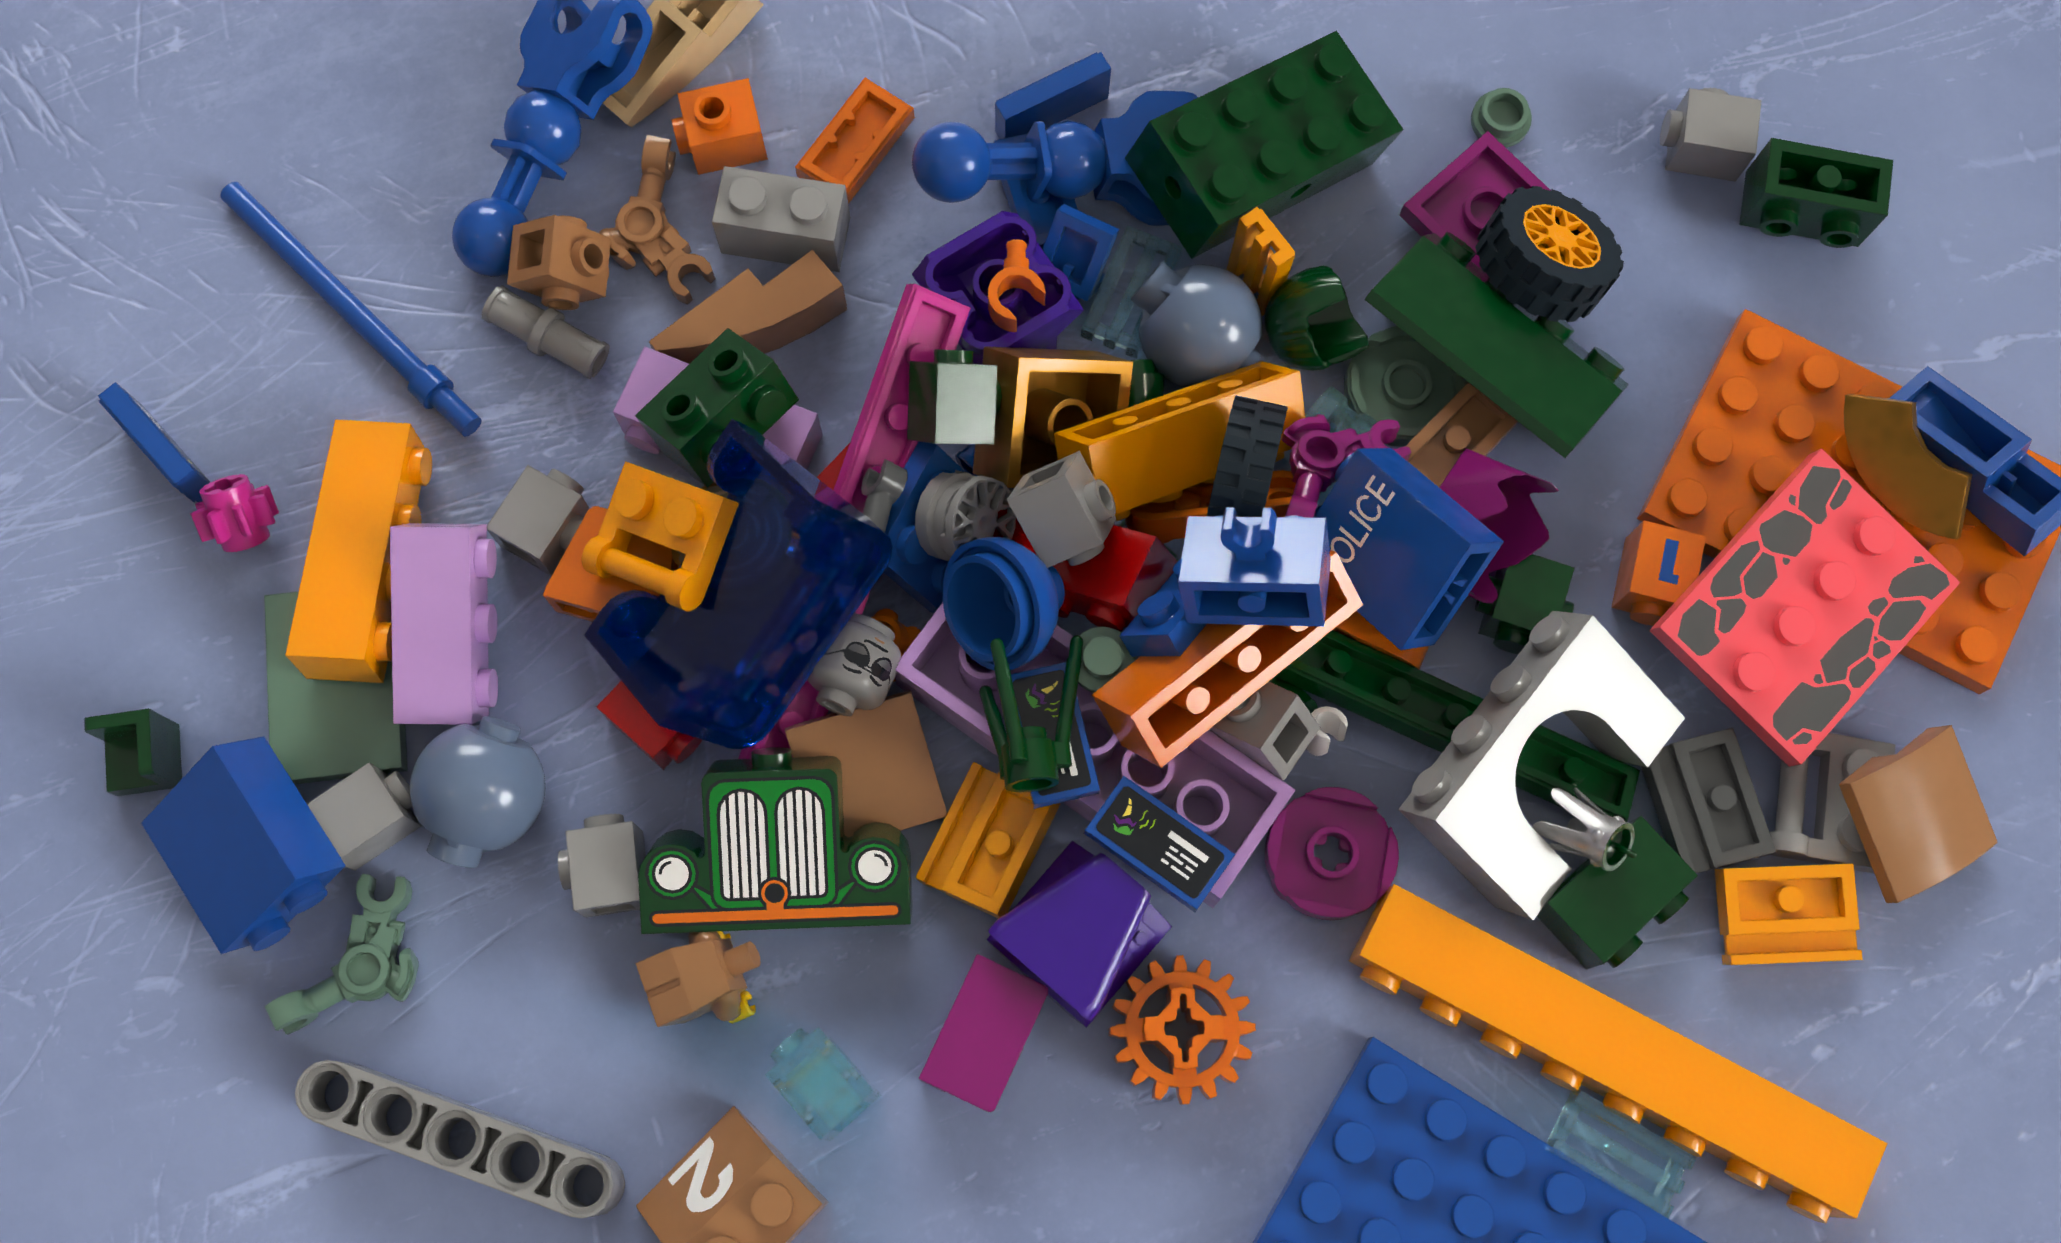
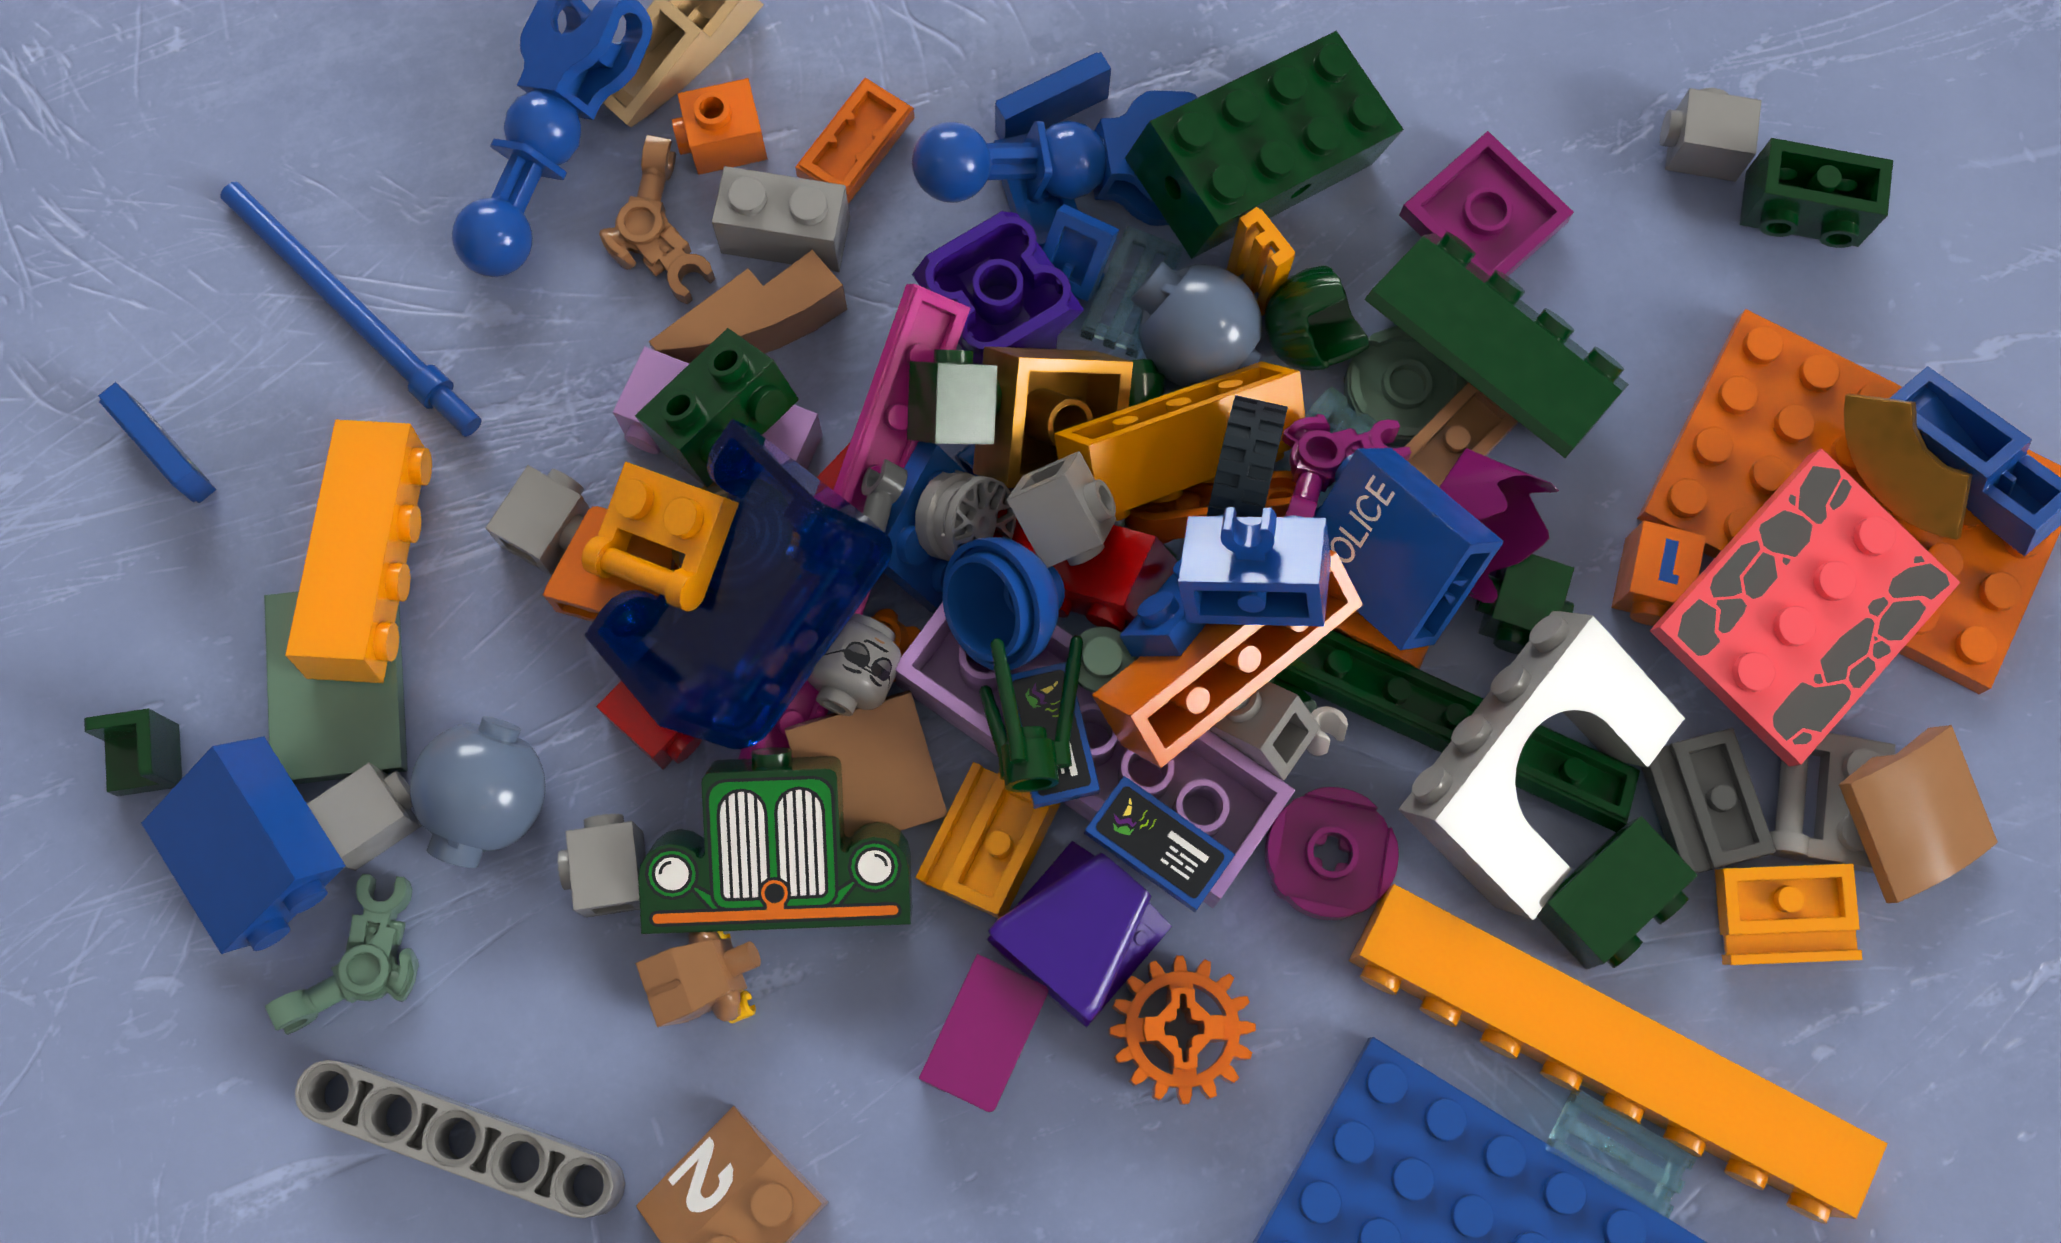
(234, 513): dark pink gear -> none
(442, 623): lavender brick -> none
(545, 331): light grey pin -> none
(559, 261): medium nougat brick -> none
(820, 1082): clear light blue brick -> none
(1014, 275): orange piece -> none
(1503, 114): sand green plate -> none
(1549, 254): black wheel -> none
(1591, 832): flat silver piece -> none

